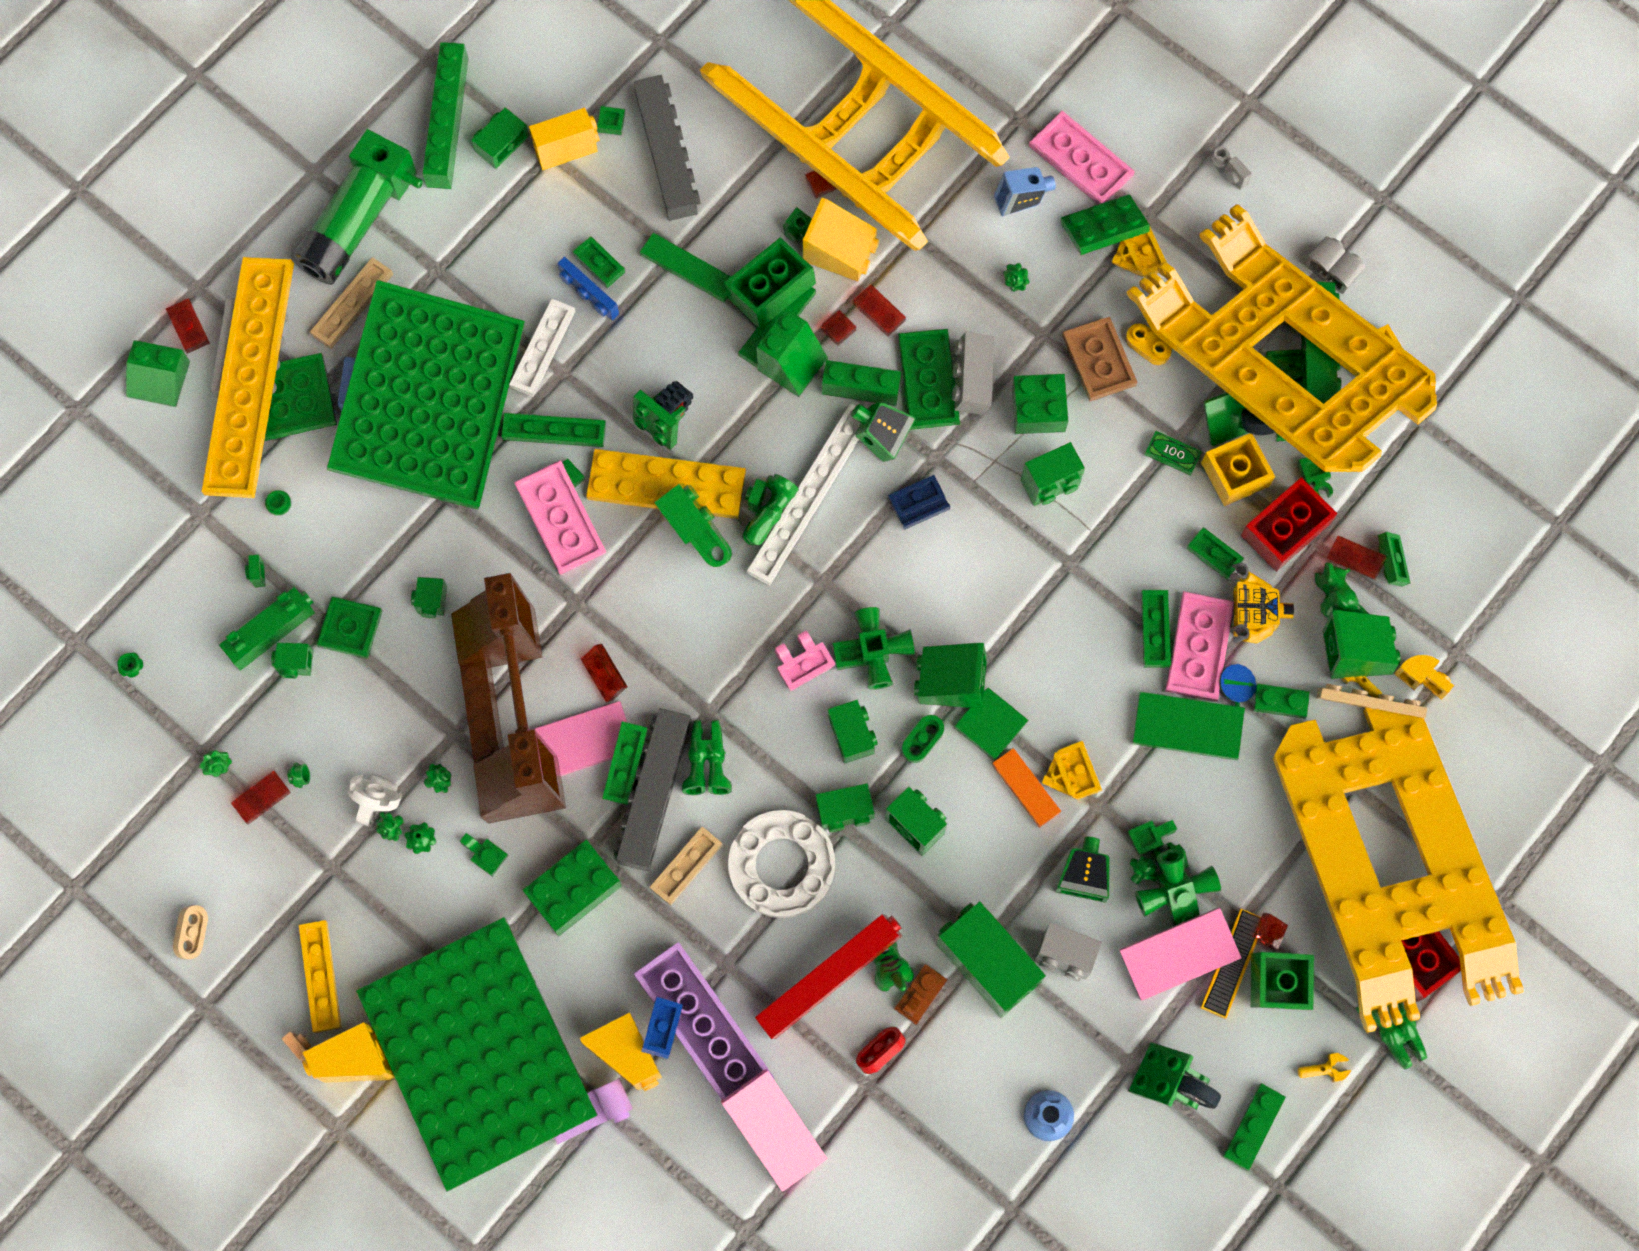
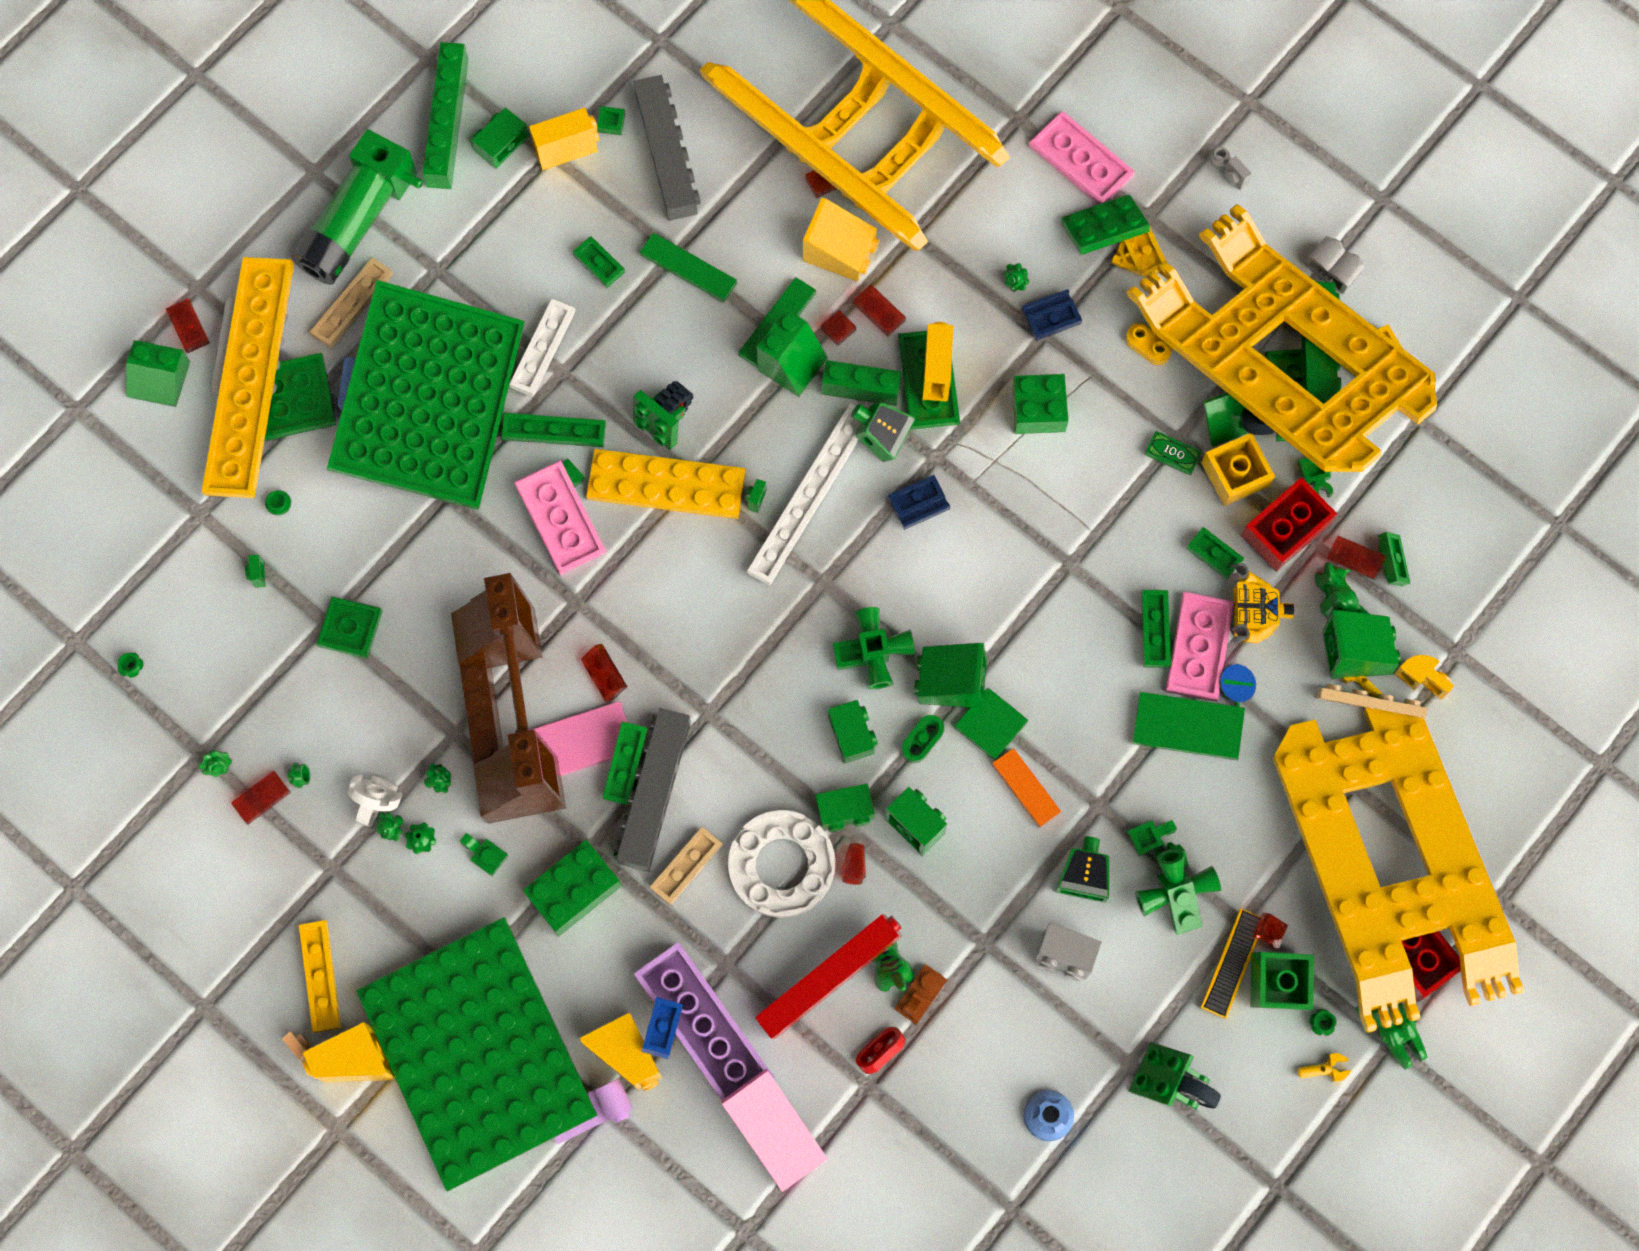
(191, 933): tan plate -> none
(267, 627): green brick -> none
(292, 659): green brick -> none
(429, 597): green brick -> none
(587, 289): blue plate -> none
(693, 523): green brick -> none
(715, 754): green piece -> none
(766, 517): green piece -> none
(770, 282): green brick -> none
(796, 225): green plate -> none
(806, 665): bright pink plate -> none
(854, 866): none -> clear red cone
(938, 361): none -> yellow brick
(973, 373): light grey brick -> none
(989, 958): green brick -> none
(1022, 190): medium blue torso -> none
(1051, 315): none -> dark blue plate
(1052, 474): green brick -> none
(1073, 772): yellow slope -> none
(1099, 358): medium nougat plate -> none
(1143, 870): green plant -> none
(1180, 953): bright pink tile -> none
(1254, 1127): green plate -> none
(1281, 701): green plate -> none
(1330, 1022): none -> green plate

